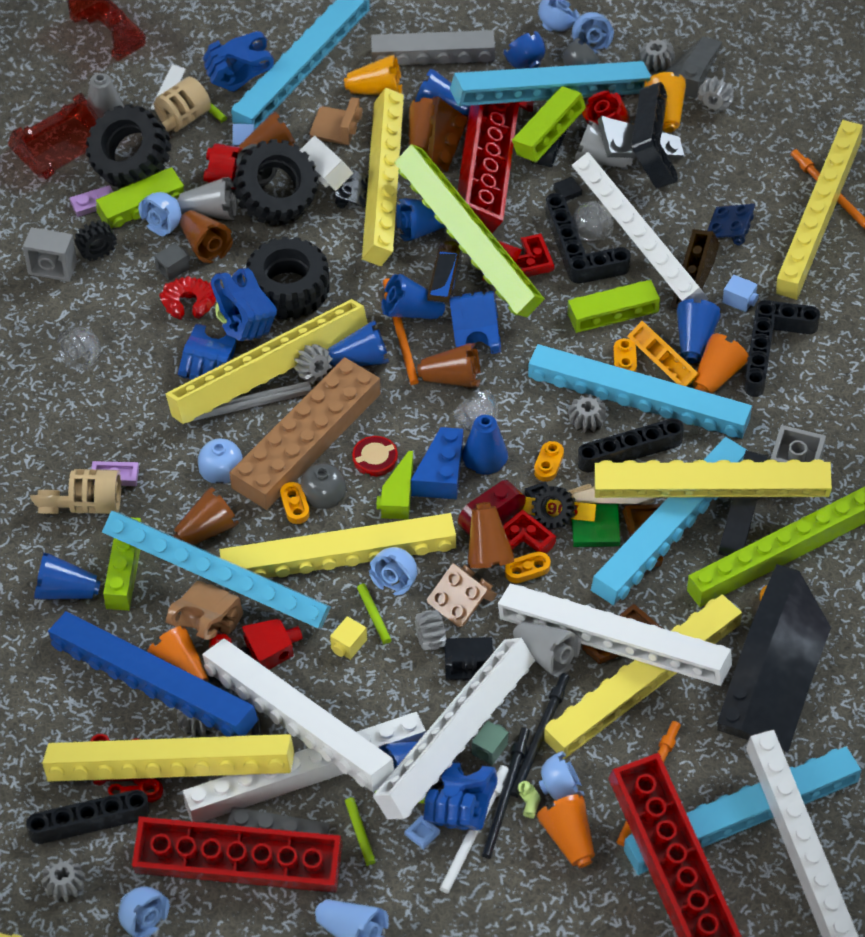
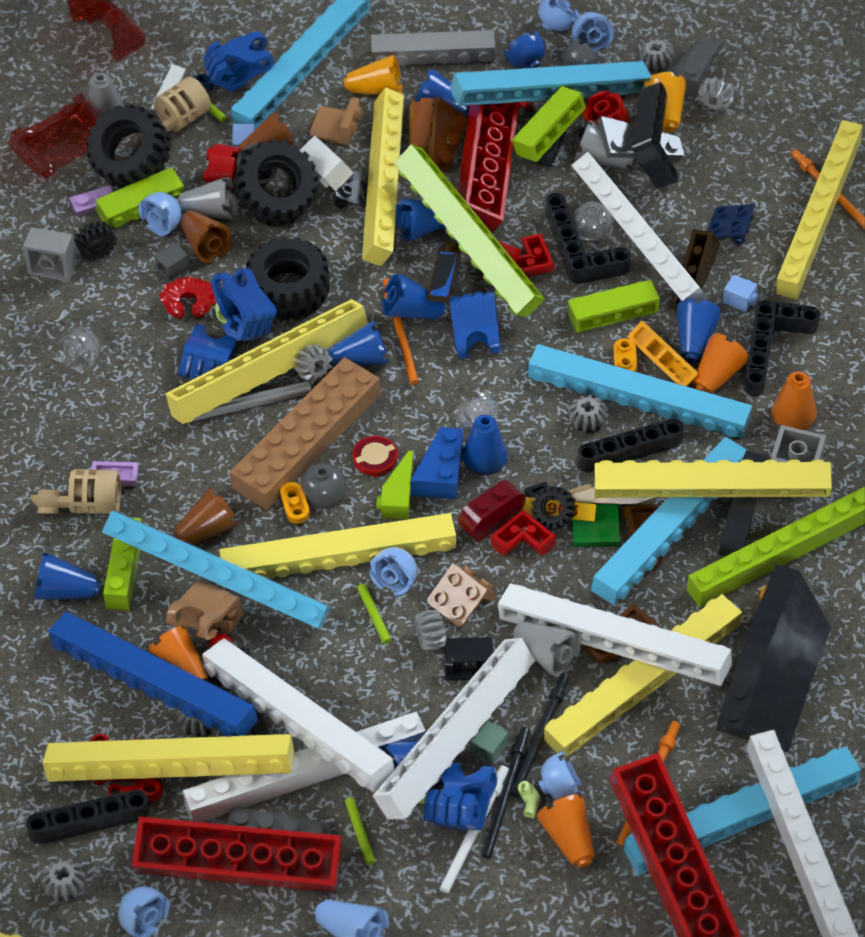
(204, 81): none -> dark blue plate
(218, 459): light blue cylinder -> none
(270, 642): red torso -> none
(348, 638): light yellow brick -> none
(422, 832): light blue tile -> none
(452, 367): dark orange cone -> none
(488, 539): dark orange cone -> none
(526, 567): light orange plate -> none
(548, 459): light orange plate -> none
(568, 188): black tile -> none
(795, 403): none -> orange cone

